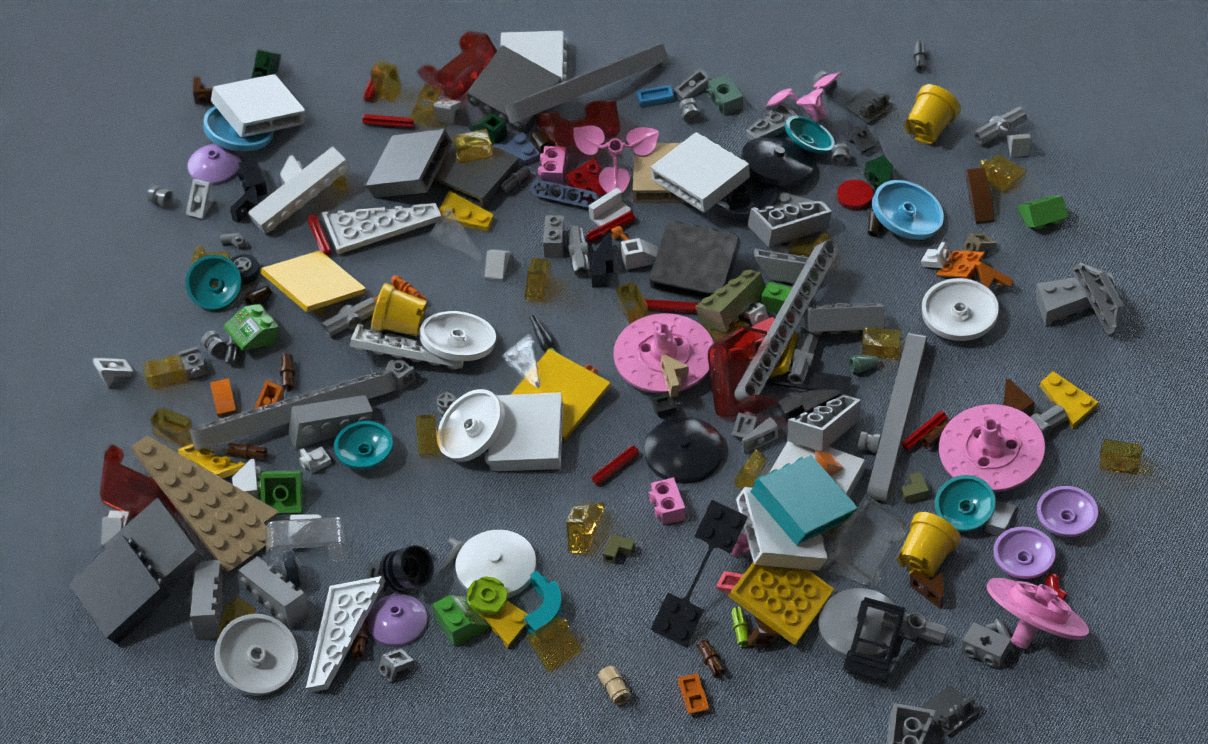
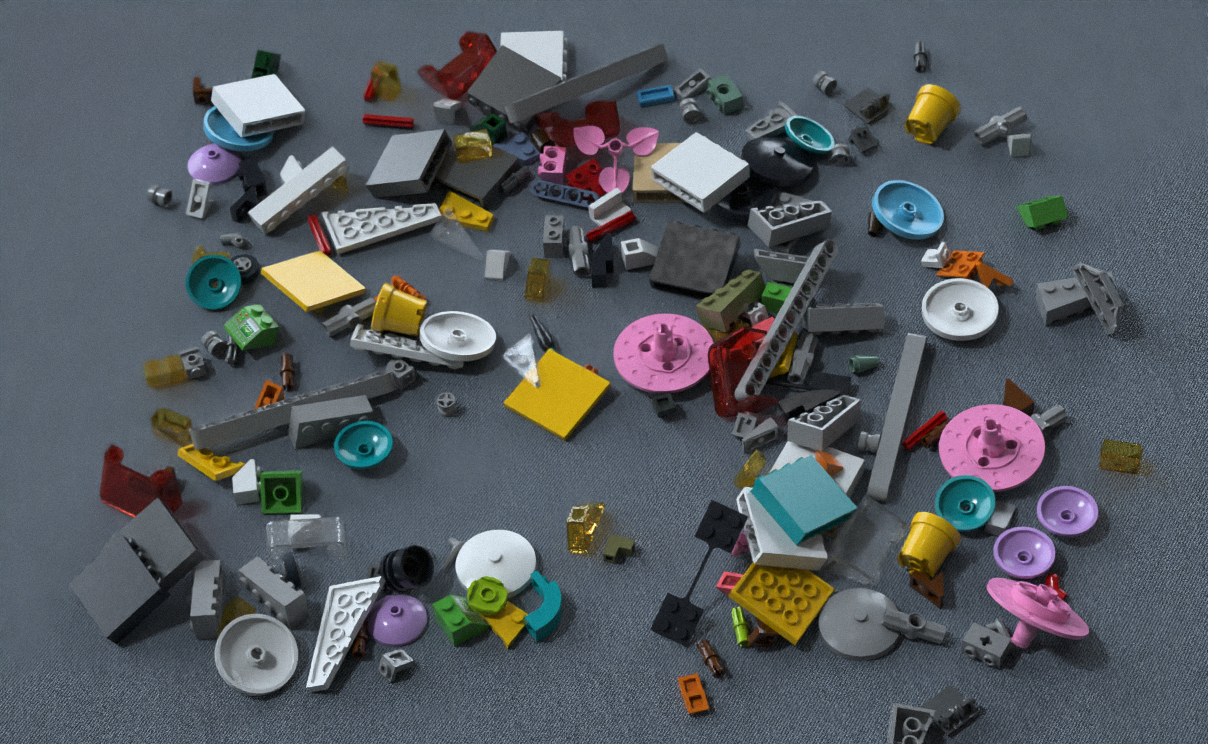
(112, 368): white slope -> none
(113, 524): white slope -> none
(216, 510): tan wing -> none
(223, 397): orange slope -> none
(247, 450): reddish brown pin -> none
(258, 296): dark brown cone -> none
(315, 459): white bracket -> none
(421, 114): clear yellow piece -> none
(426, 434): clear yellow slope -> none
(470, 425): white dish -> none
(529, 433): white brick -> none
(553, 643): clear yellow hinge -> none
(614, 685): tan piece -> none
(615, 465): red axle -> none
(618, 232): orange hand -> none
(631, 292): clear yellow piece -> none
(667, 501): bright pink brick -> none
(671, 306): red axle -> none
(673, 373): tan slope -> none
(684, 449): black dish -> none
(805, 247): clear yellow hinge -> none
(815, 108): bright pink plant -> none
(855, 194): red tile -> none
(871, 665): black piece -> none
(878, 171): dark green slope -> none
(881, 342): clear yellow piece -> none
(915, 490): olive piece -> none
(978, 242): dark tan bracket -> none
(979, 195): reddish brown slope -> none
(1001, 171): clear yellow hinge -> none
(1071, 398): yellow wing -> none

